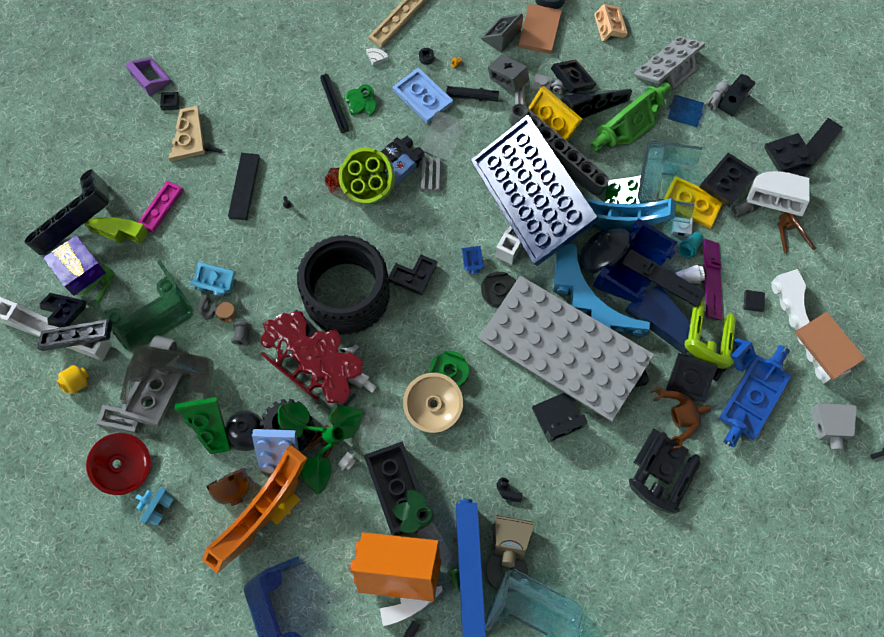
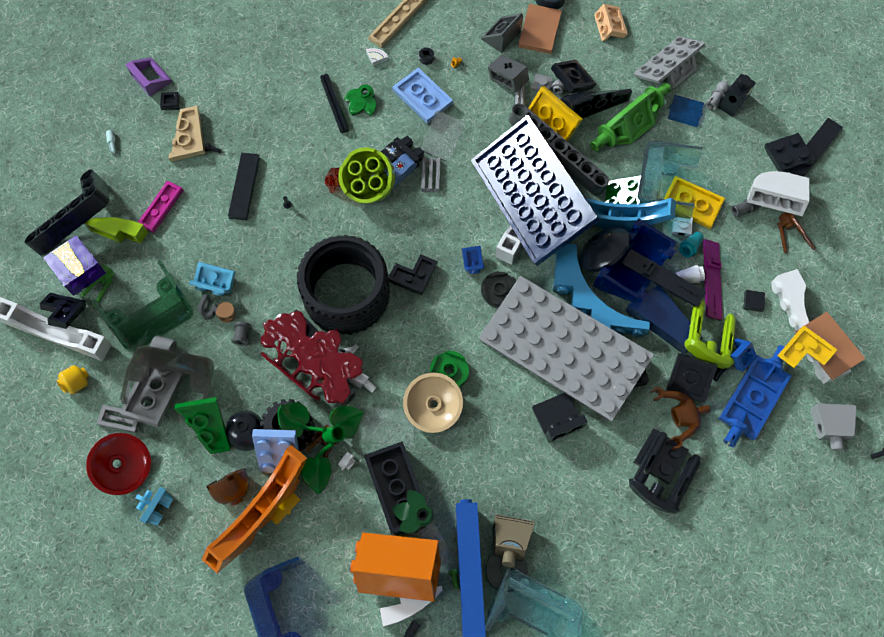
(75, 335): black tile -> none
(111, 141): none -> light aqua pin
(471, 93): black pin -> none
(506, 491): black arm -> none
(728, 179): black plate -> none
(805, 343): none -> yellow plate

